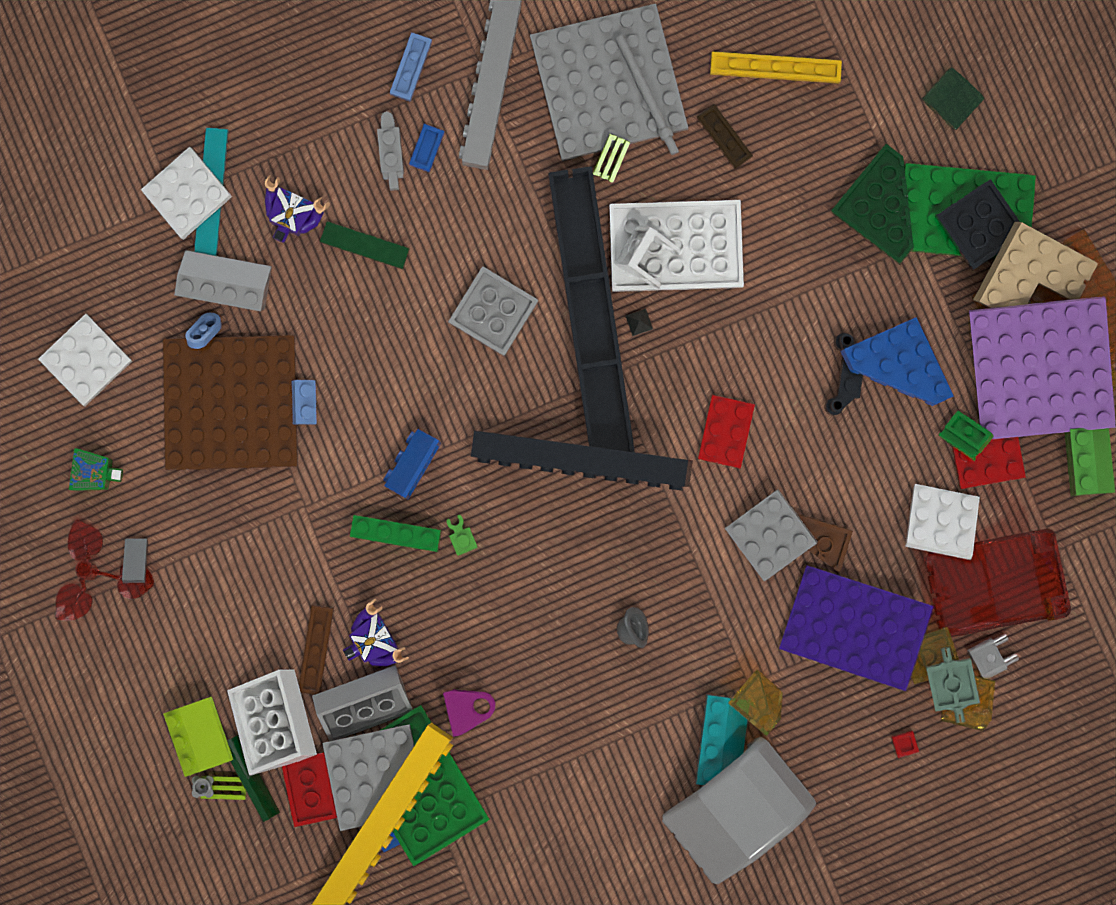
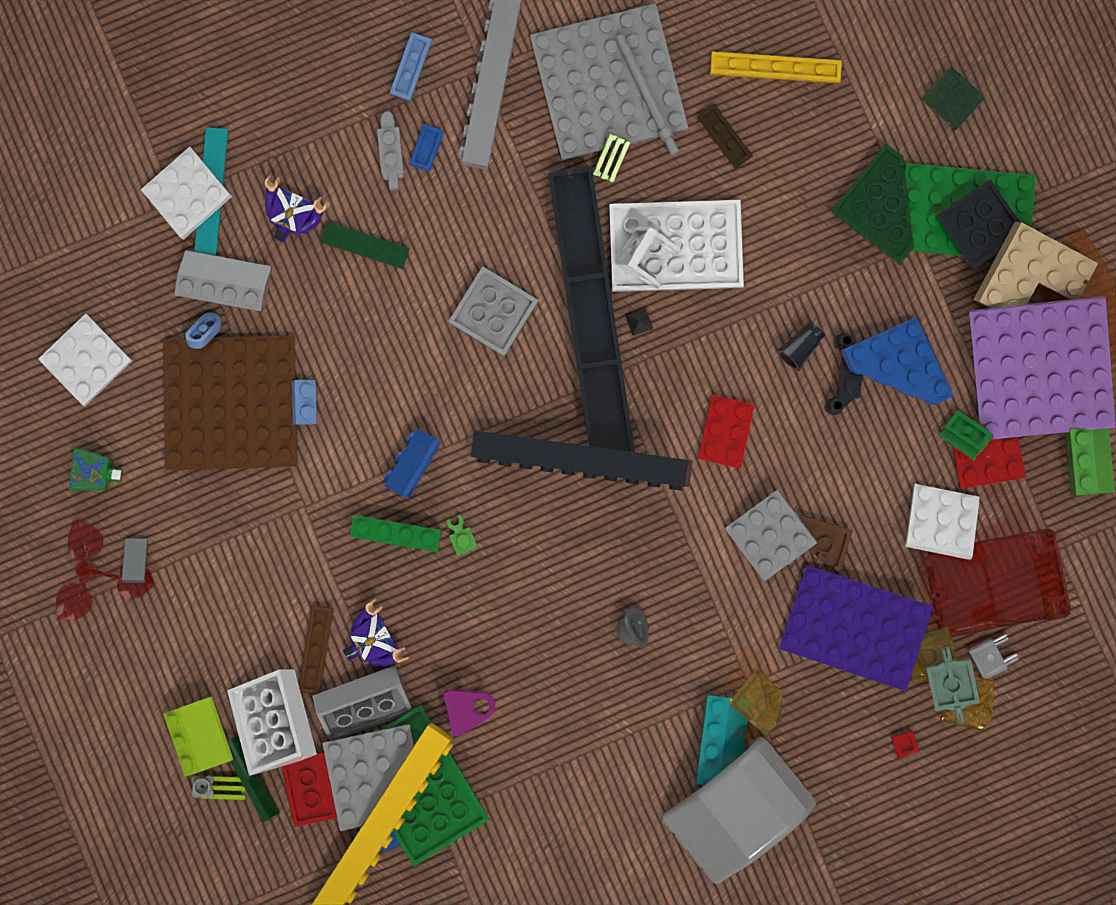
(801, 346): none -> black plant

